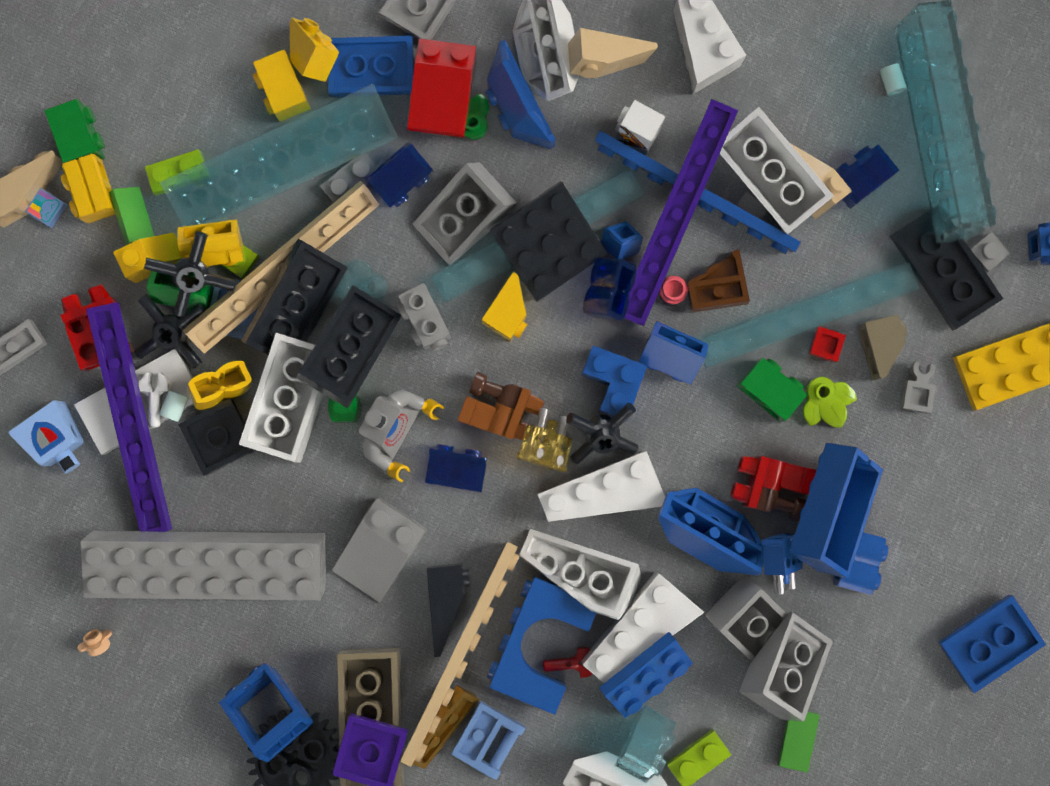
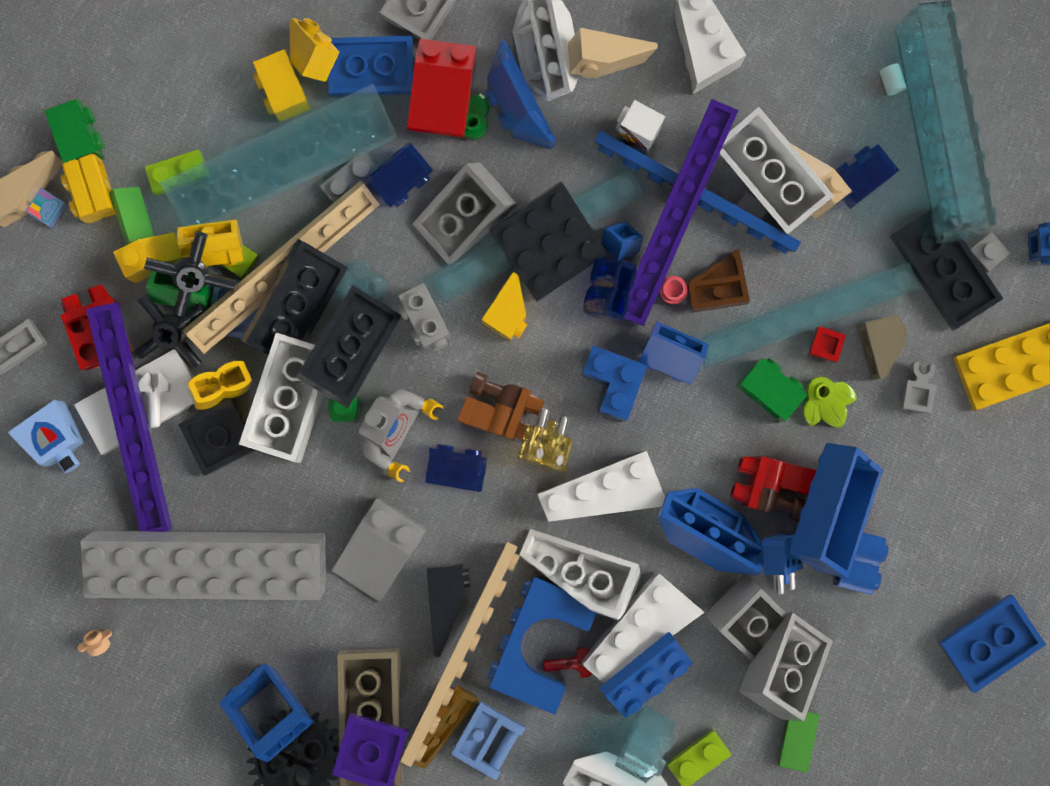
(173, 406): light aqua hinge -> none
(602, 433): black bar -> none

